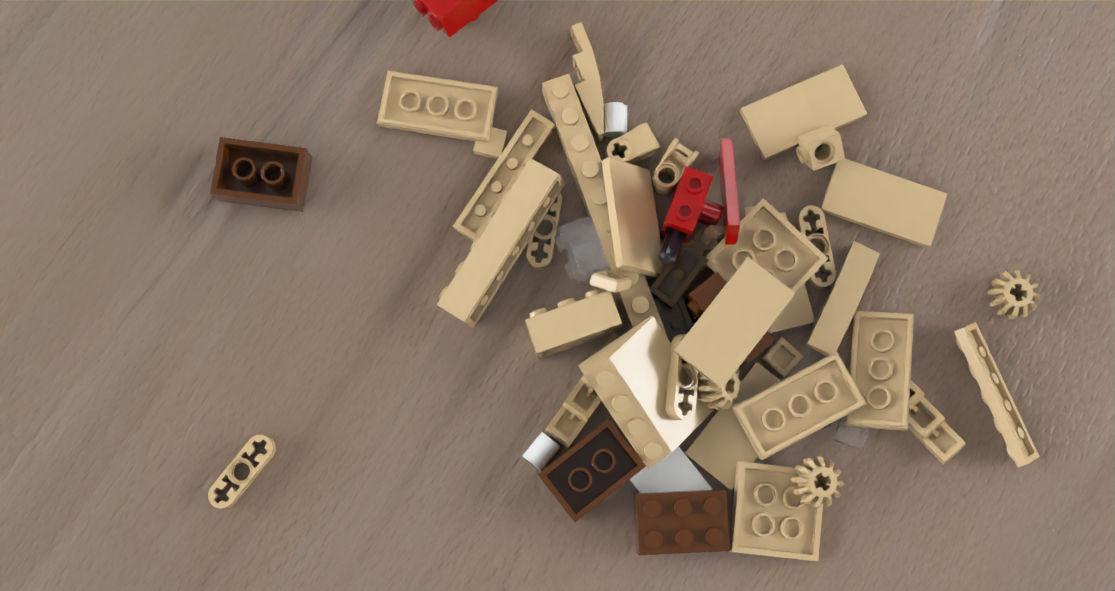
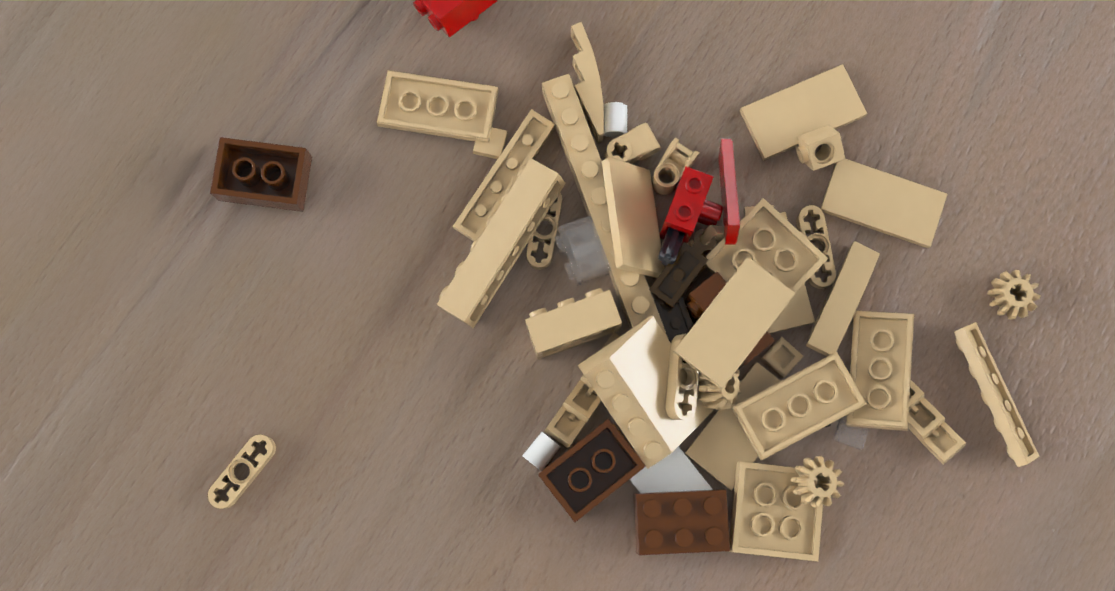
(610, 281): tan tile -> none

